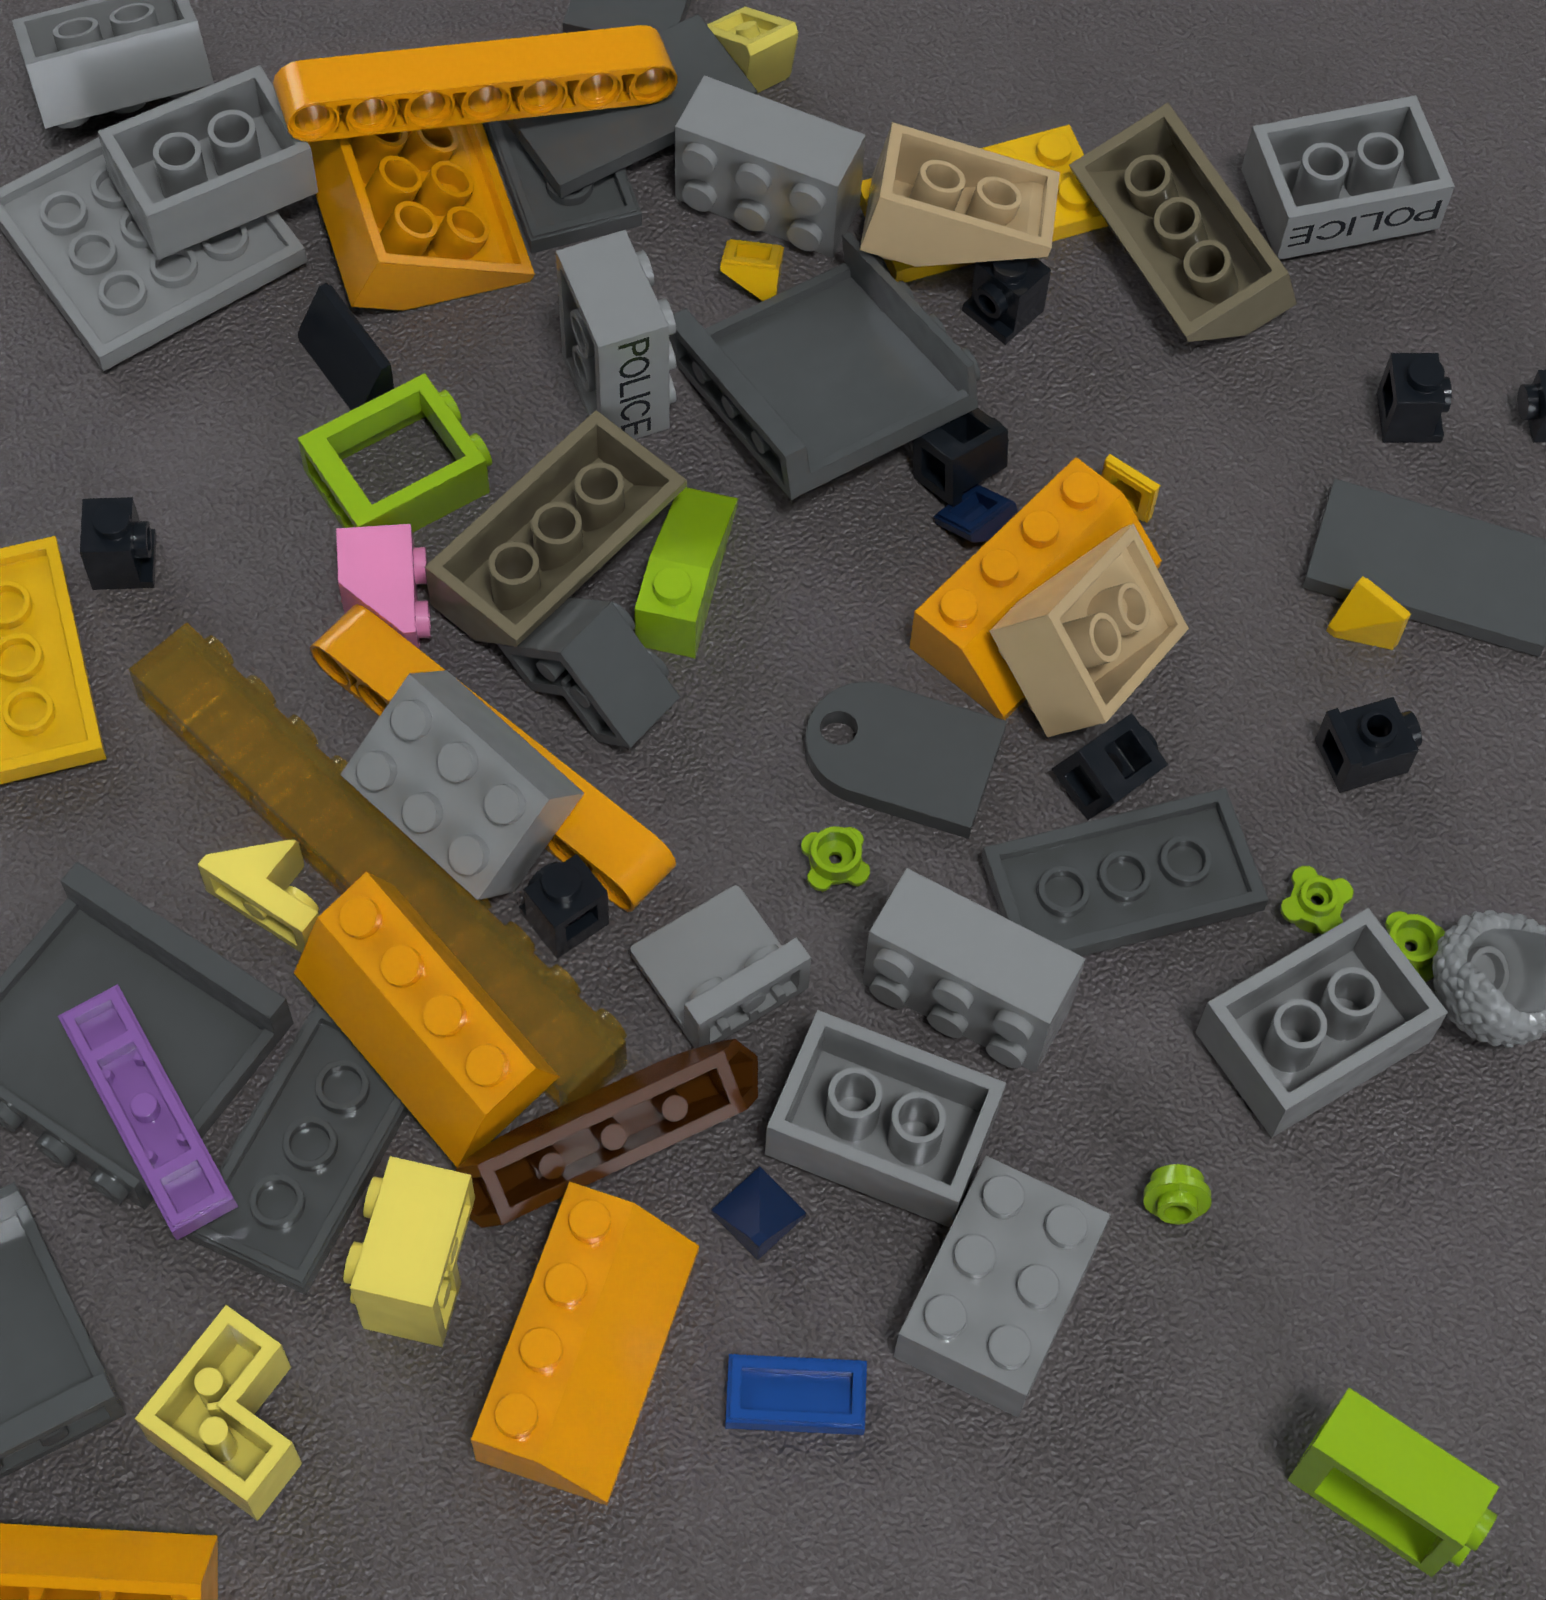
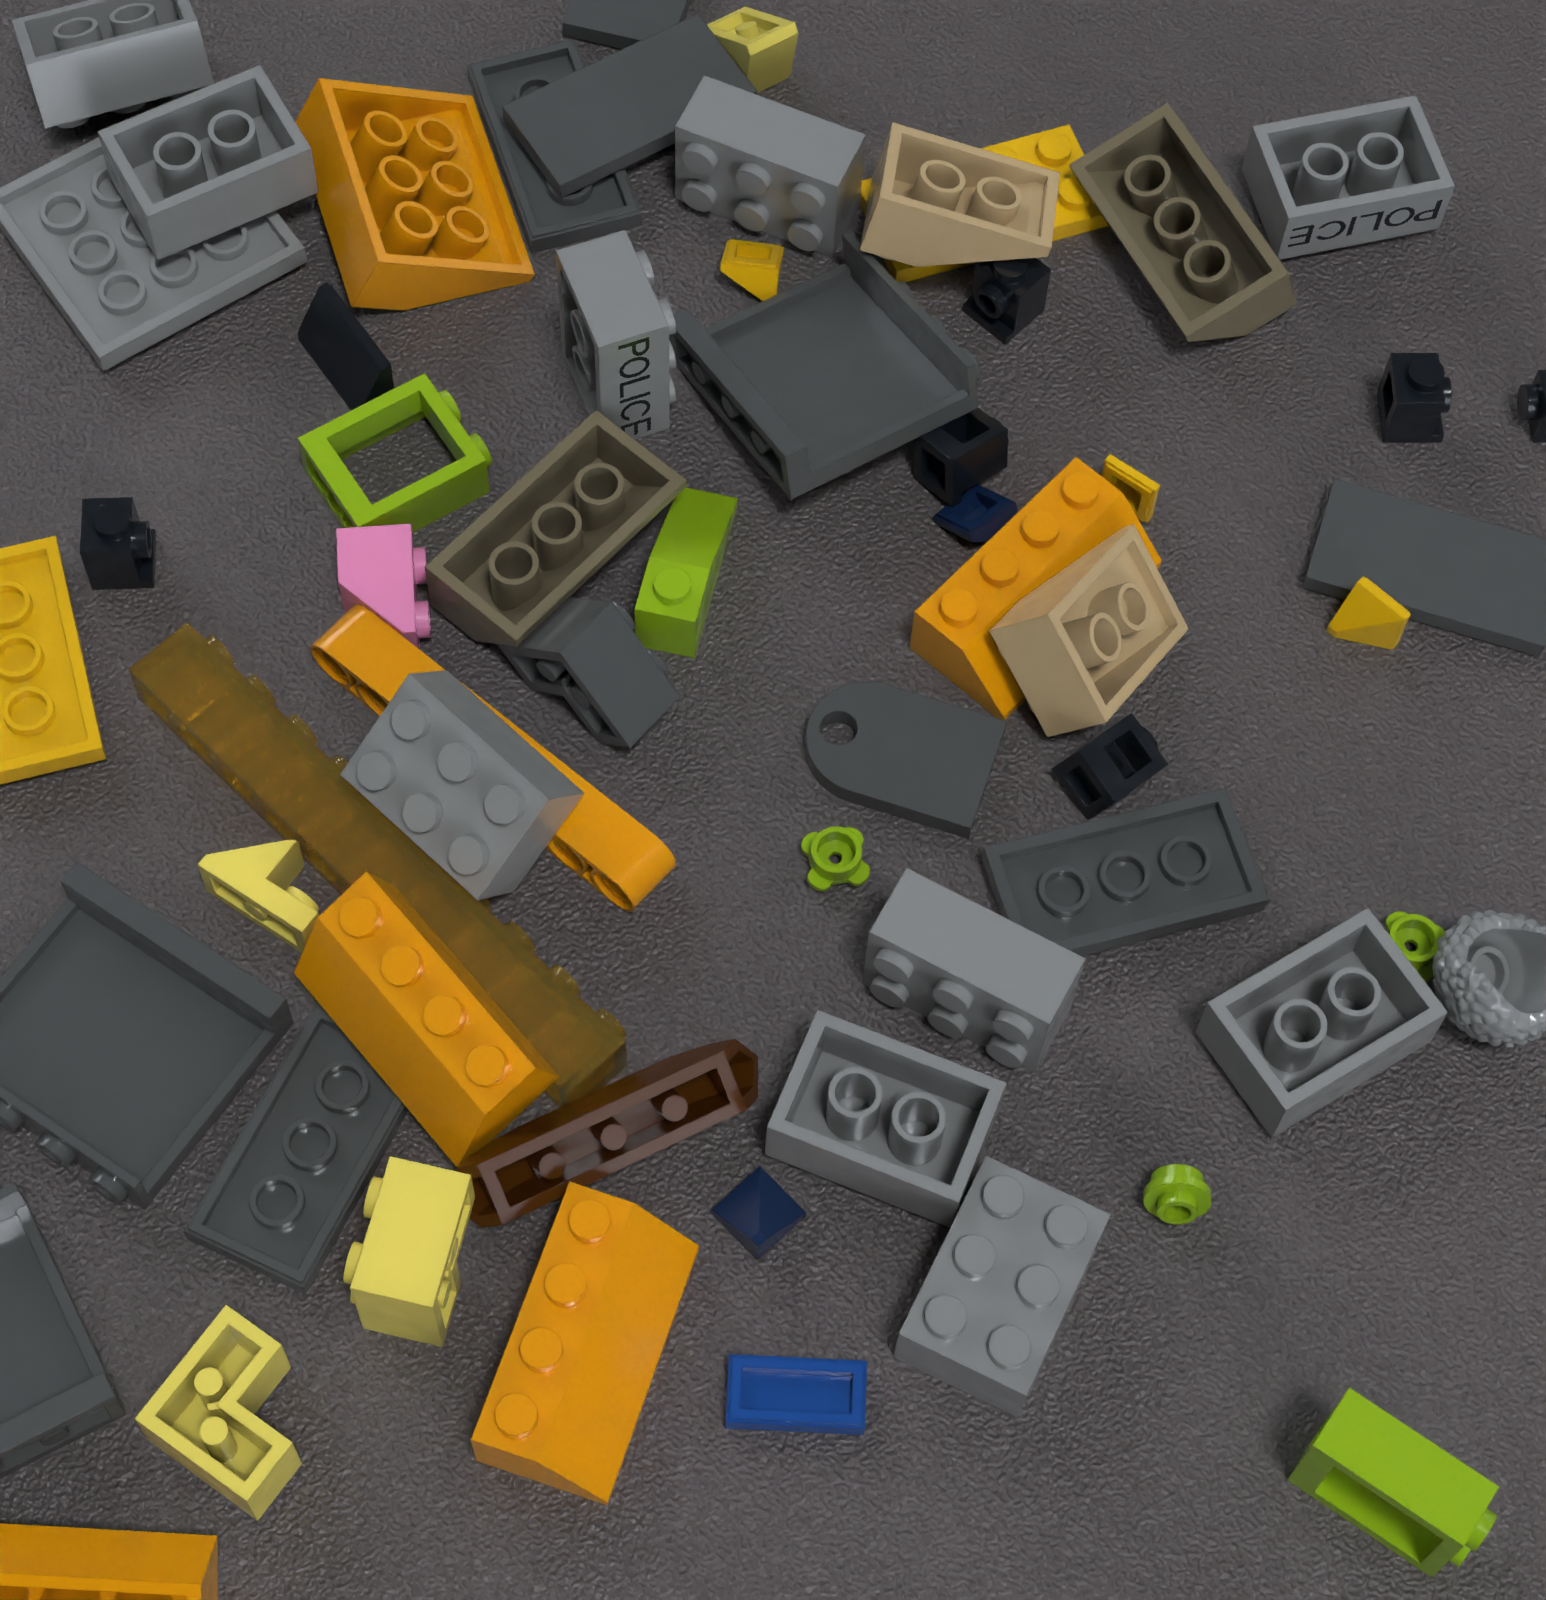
(147, 1112): medium lavender plate -> none
(473, 82): light orange beam -> none
(558, 897): black brick -> none
(721, 967): light grey bracket -> none
(1307, 915): lime plate -> none
(1357, 755): black brick -> none

